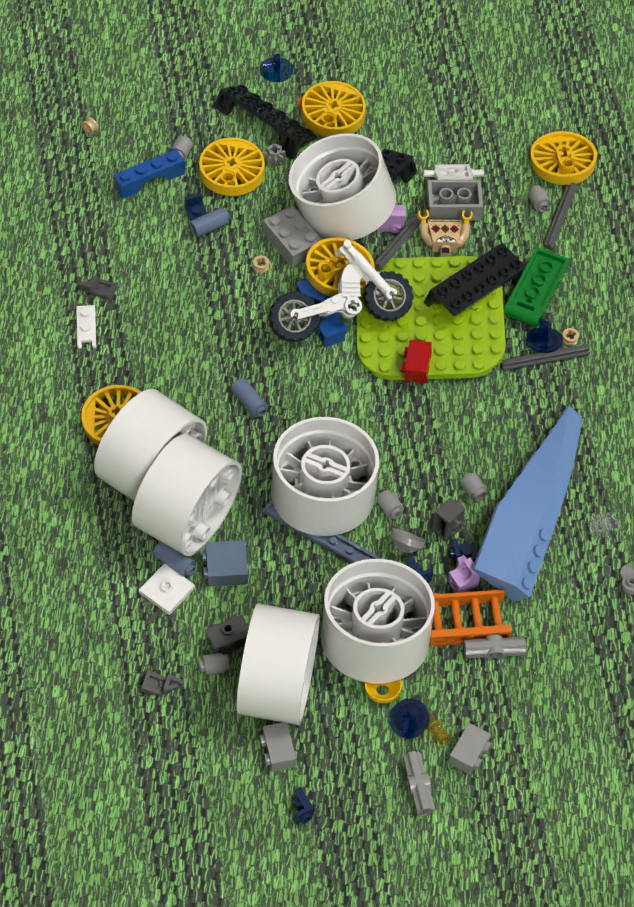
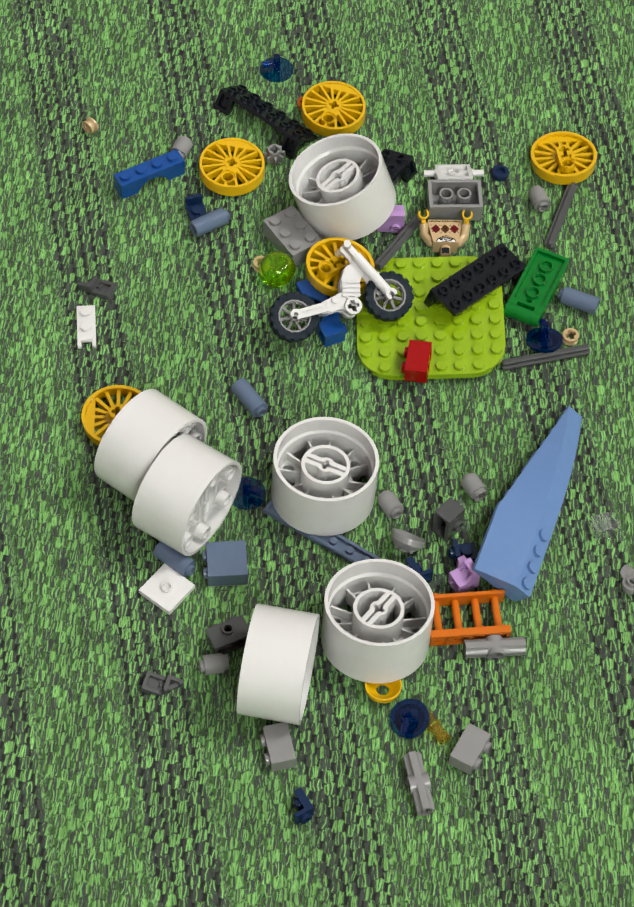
(250, 494): none -> clear blue shield
(277, 269): none -> clear neon green cylinder
(499, 173): none -> dark blue tile
(579, 300): none -> sand blue brick

